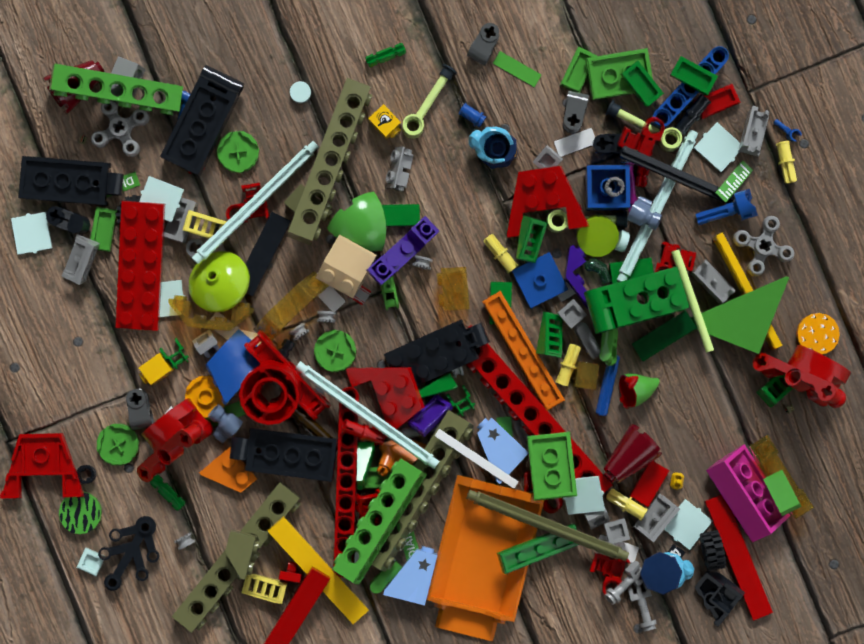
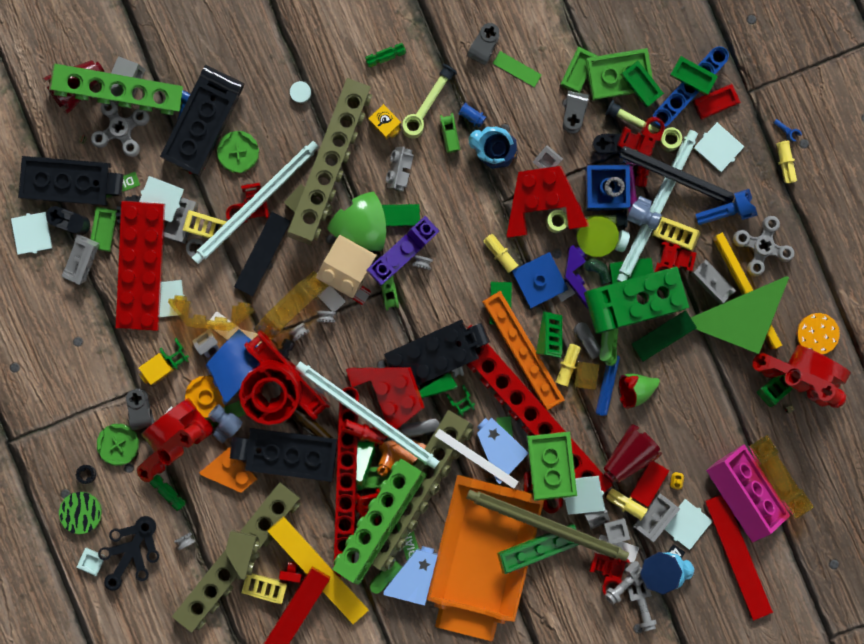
(41, 456): red wing -> none
(226, 288): lime dish -> none
(335, 351): bright green tile -> none
(430, 415): dark purple tile -> none
(450, 136): none -> bright green bar
(454, 289): clear yellow bracket -> none
(524, 237): green slope -> none
(572, 313): light grey tile -> none
(574, 142): white sticker -> none
(692, 114): black pin -> none
(692, 301): yellowish green piece -> none
(694, 238): none -> light yellow slope
(712, 550): black tyre -> none
(718, 594): black slope -> none
(734, 181): bright green sticker -> none
(753, 131): light grey hinge -> none
(782, 492): bright green tile -> none

